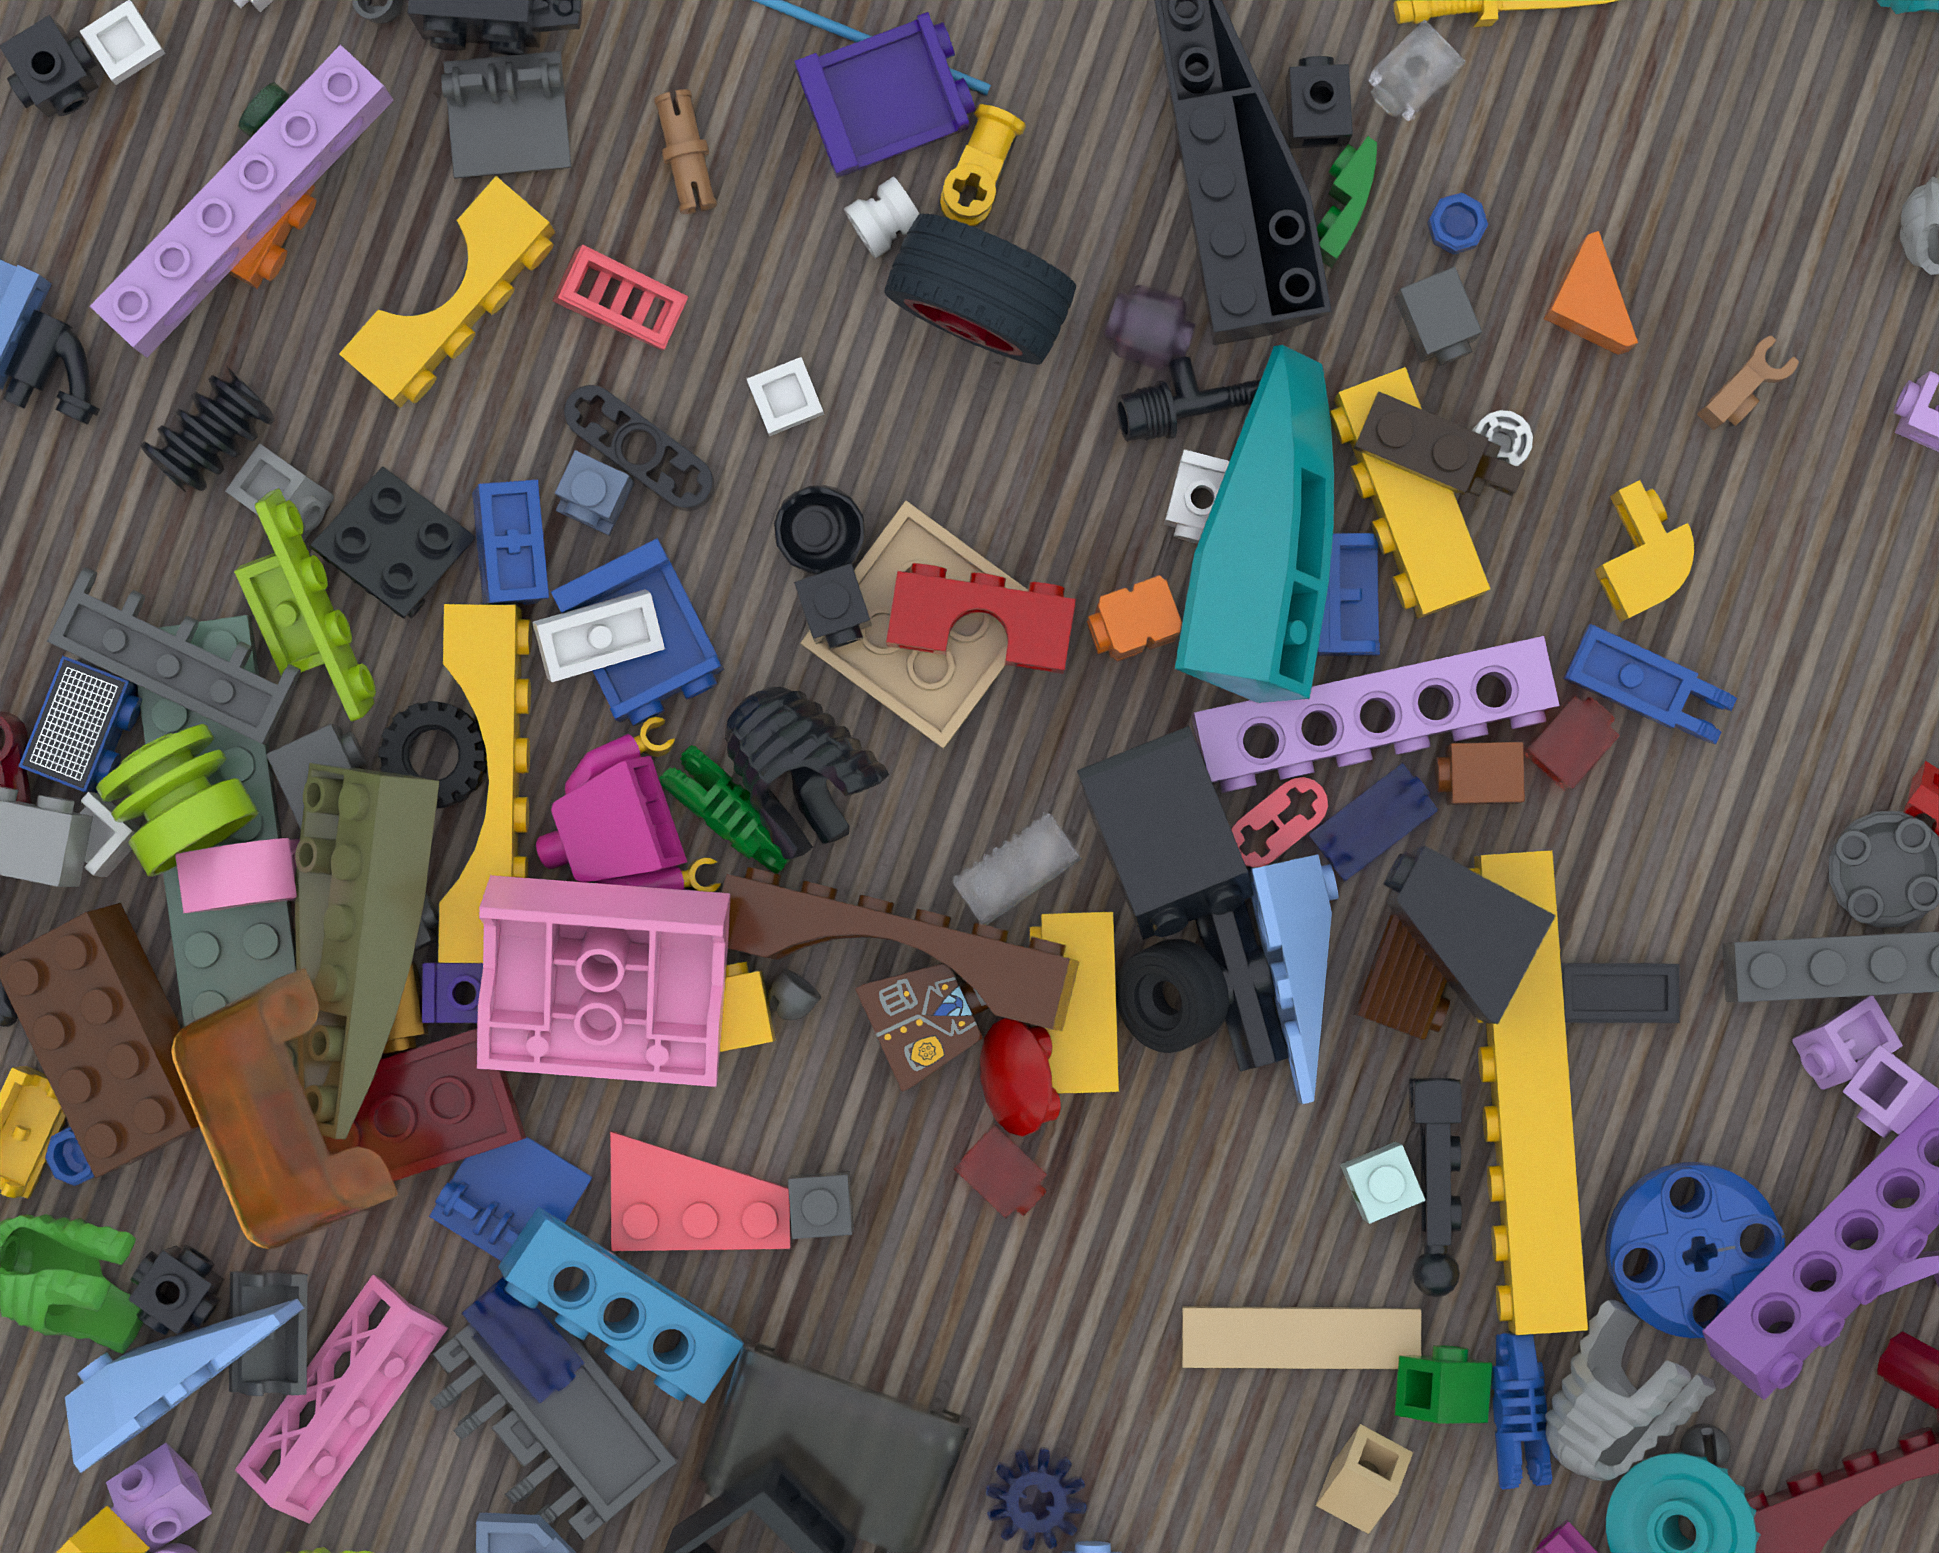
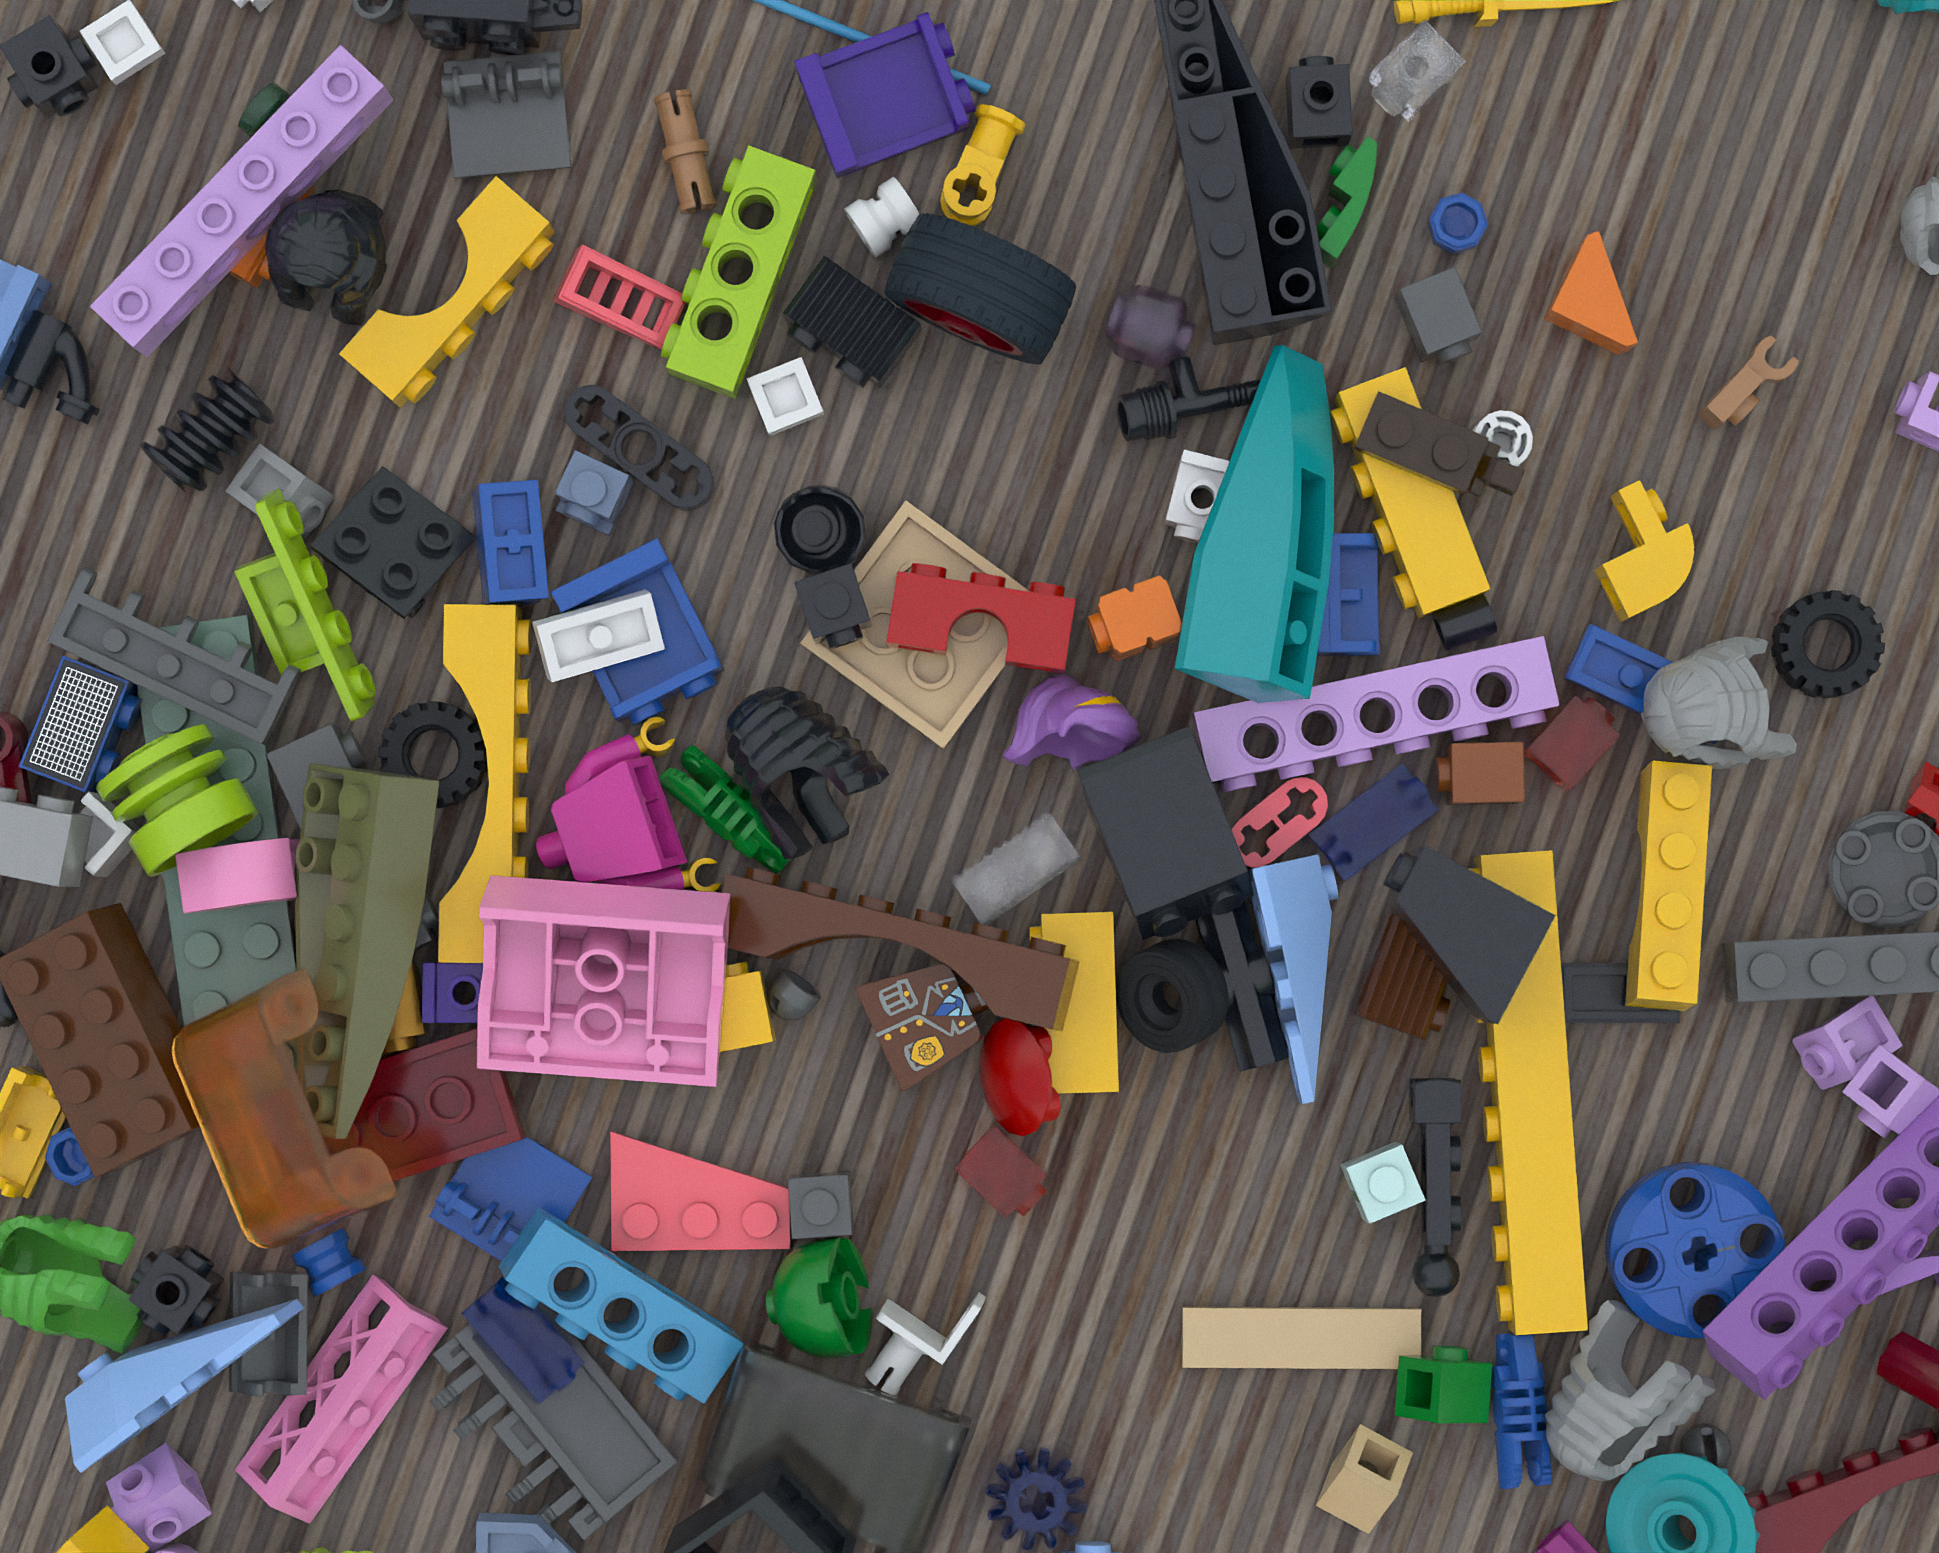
(328, 244): none -> black hair
(328, 1262): none -> blue wheel
(724, 362): none -> lime brick
(819, 1299): none -> green cylinder
(851, 324): none -> black brick
(911, 1340): none -> white bracket
(1071, 724): none -> medium lavender hair
(1464, 622): none -> black hinge
(1671, 899): none -> yellow arch
(1714, 698): none -> light grey hair
(1864, 636): none -> black tyre

